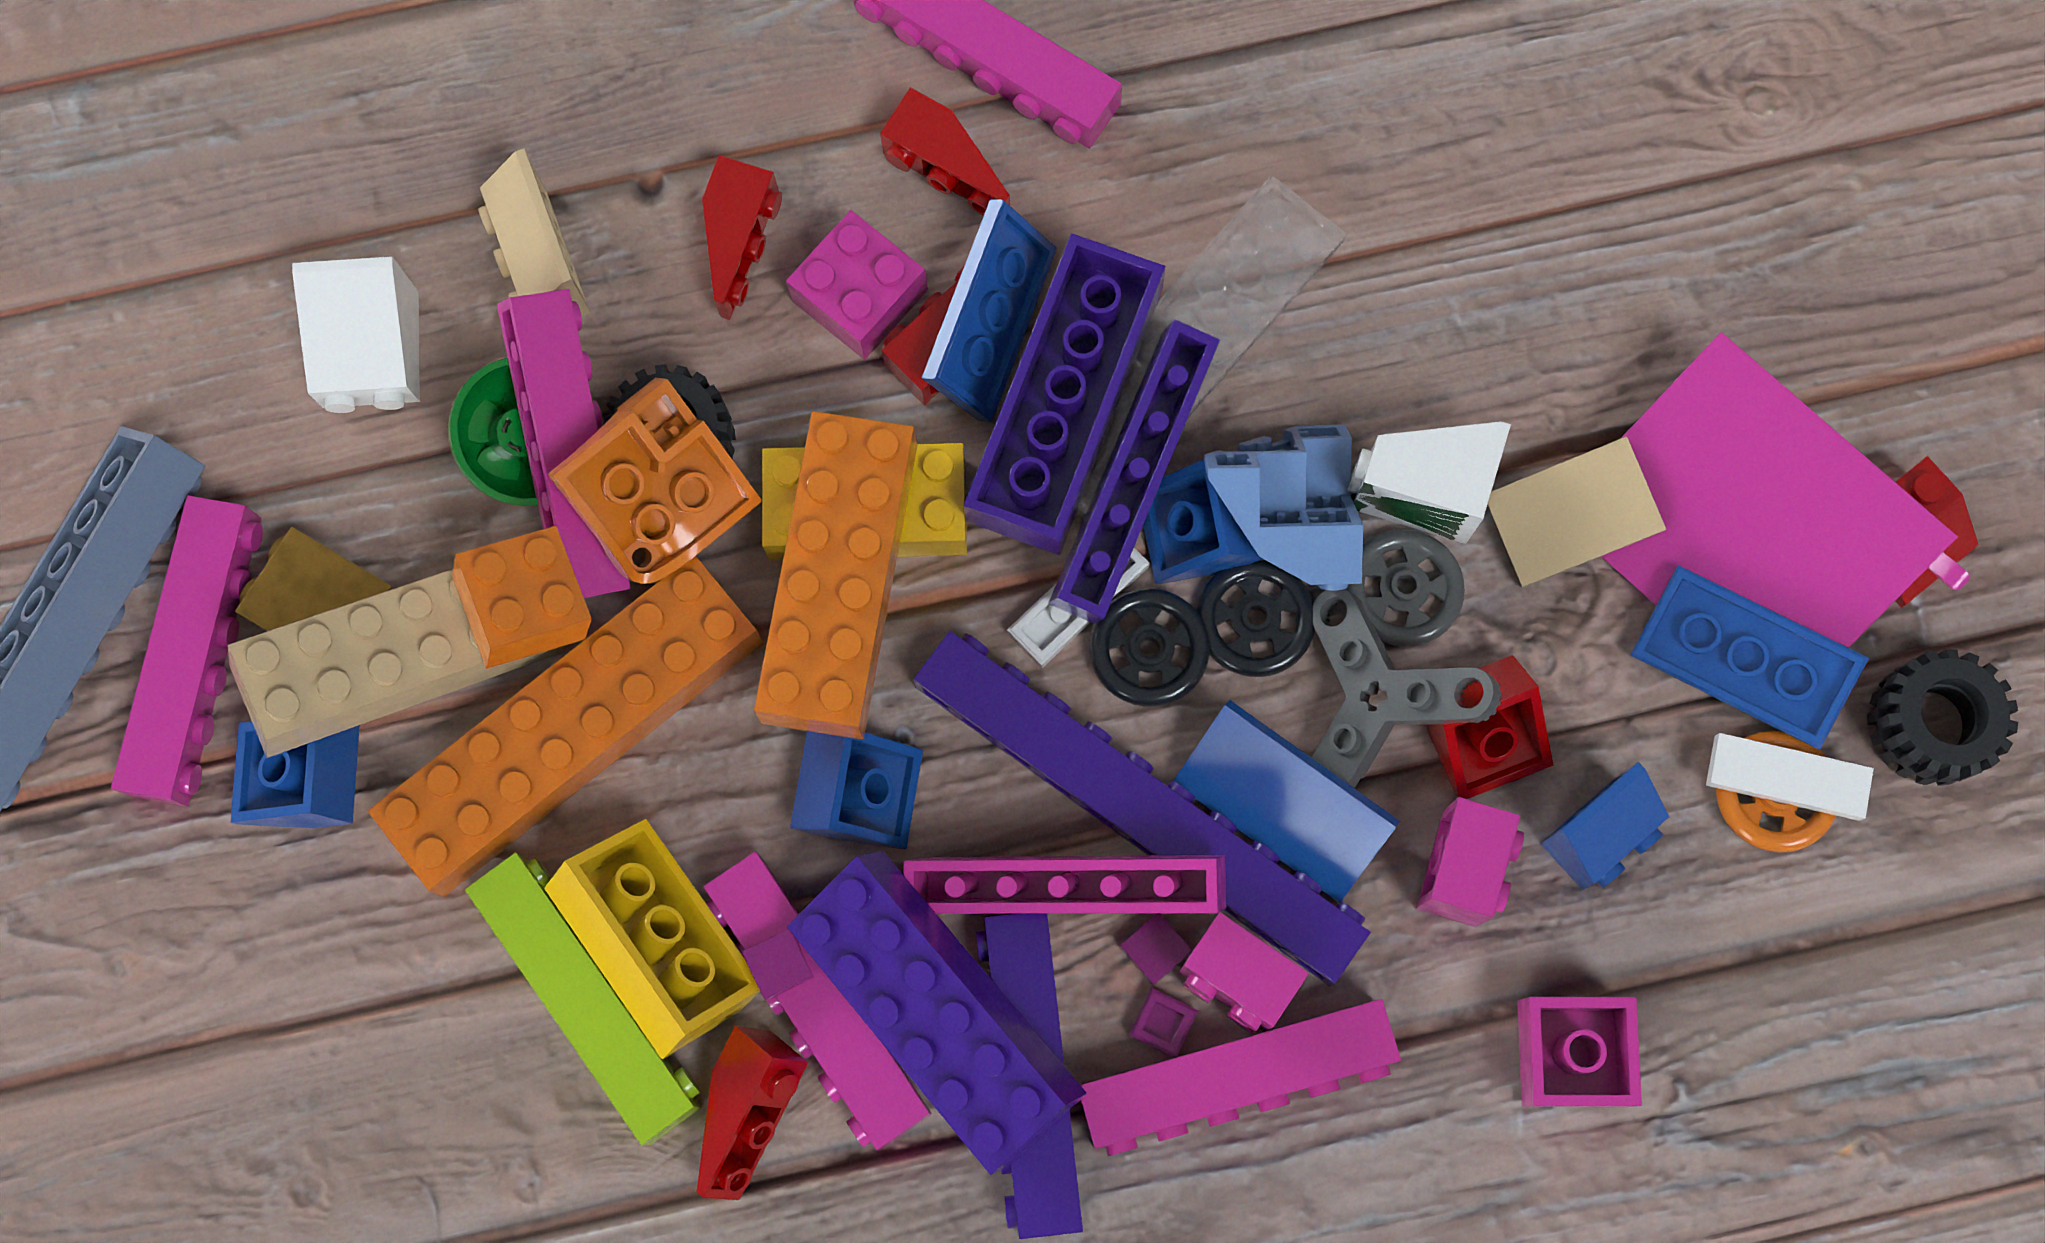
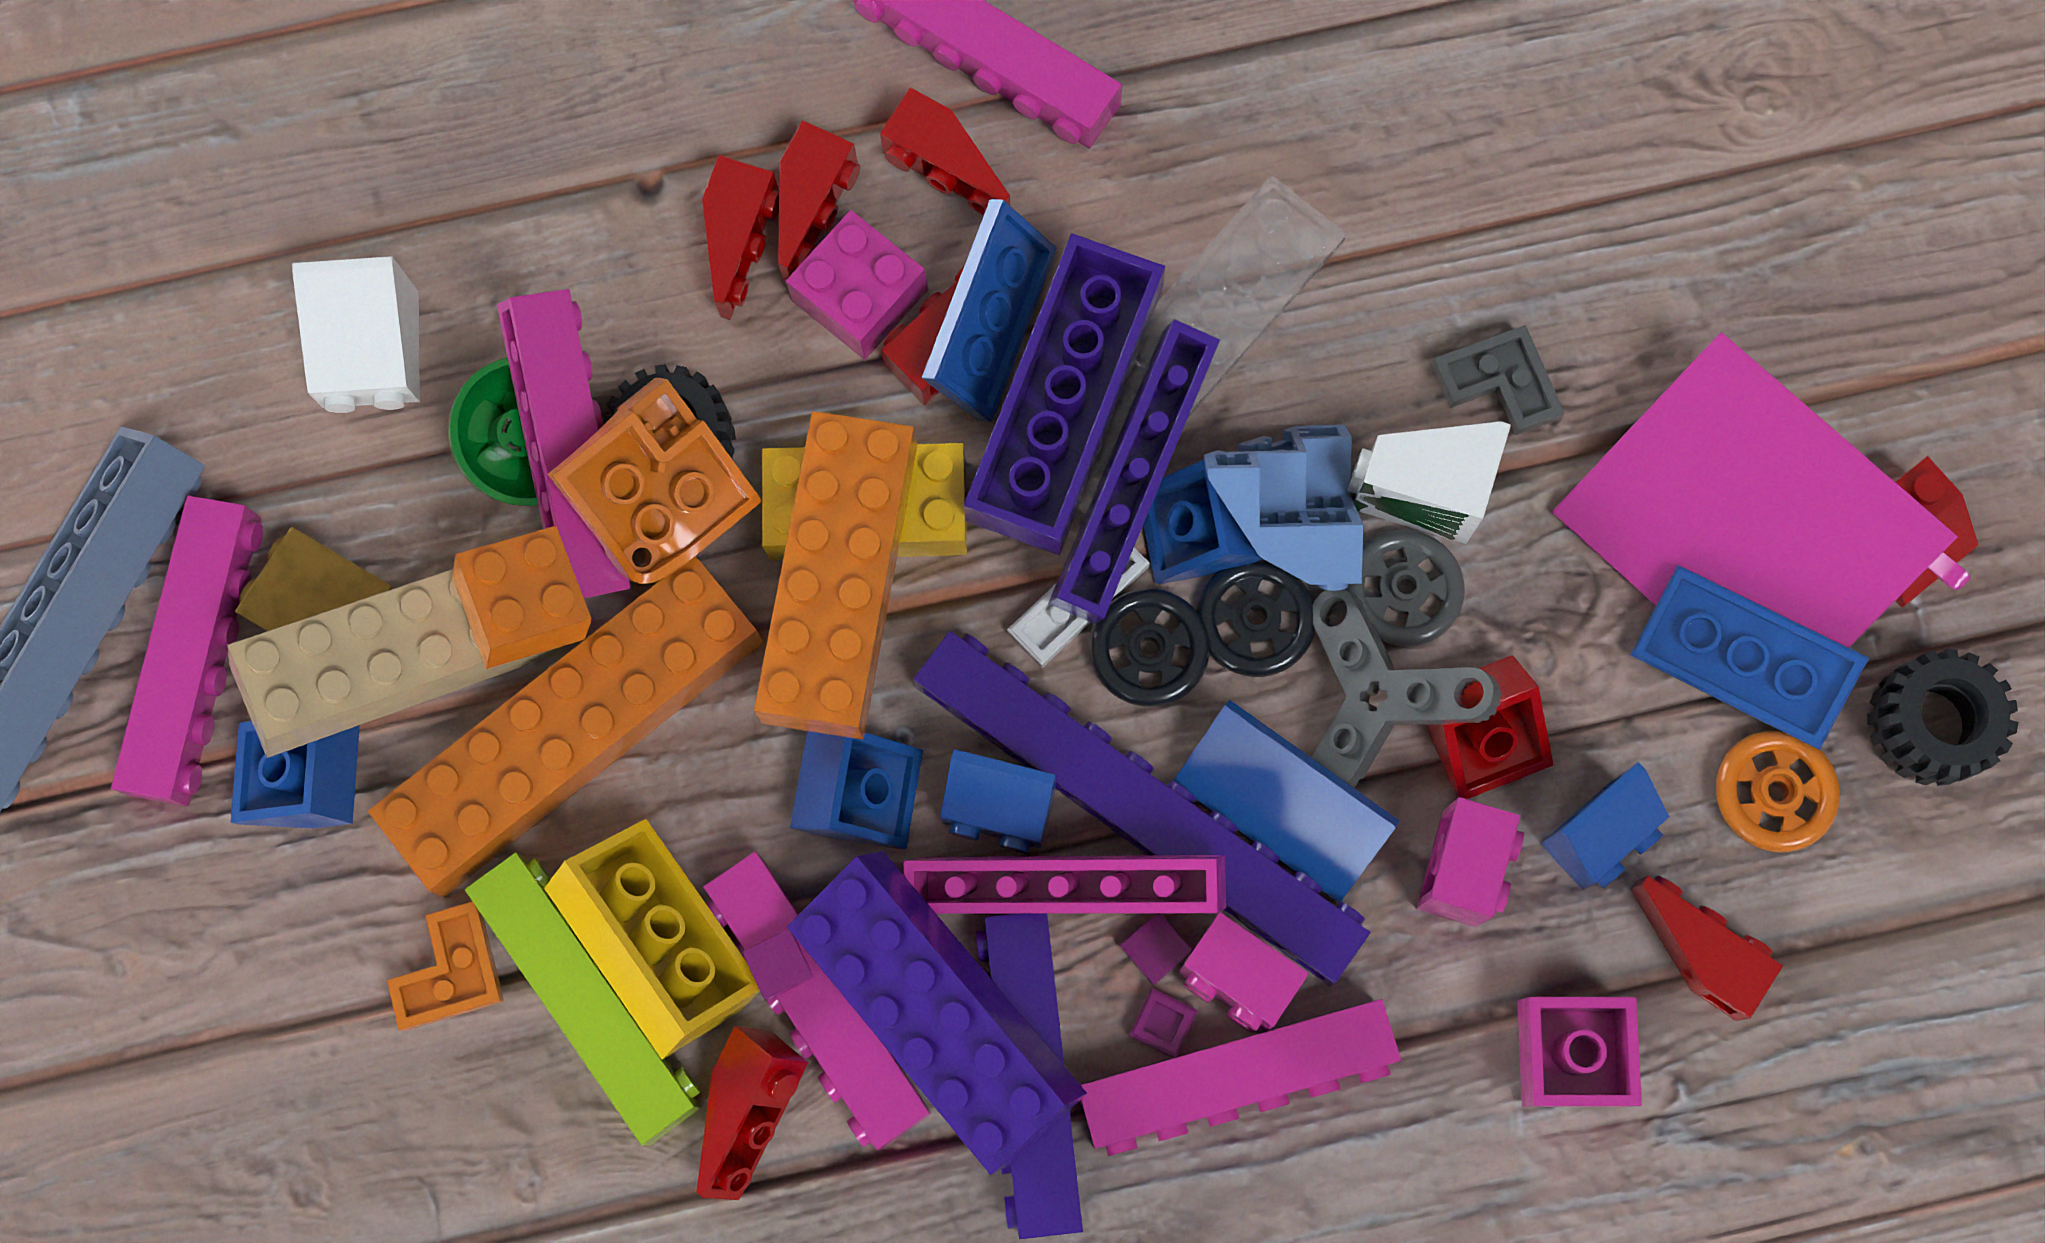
(461, 979): none -> orange plate
(528, 232): tan slope -> none
(811, 181): none -> red slope
(997, 801): none -> blue slope
(1503, 366): none -> dark grey plate
(1575, 512): tan tile -> none
(1713, 960): none -> red slope
(1790, 776): white tile -> none

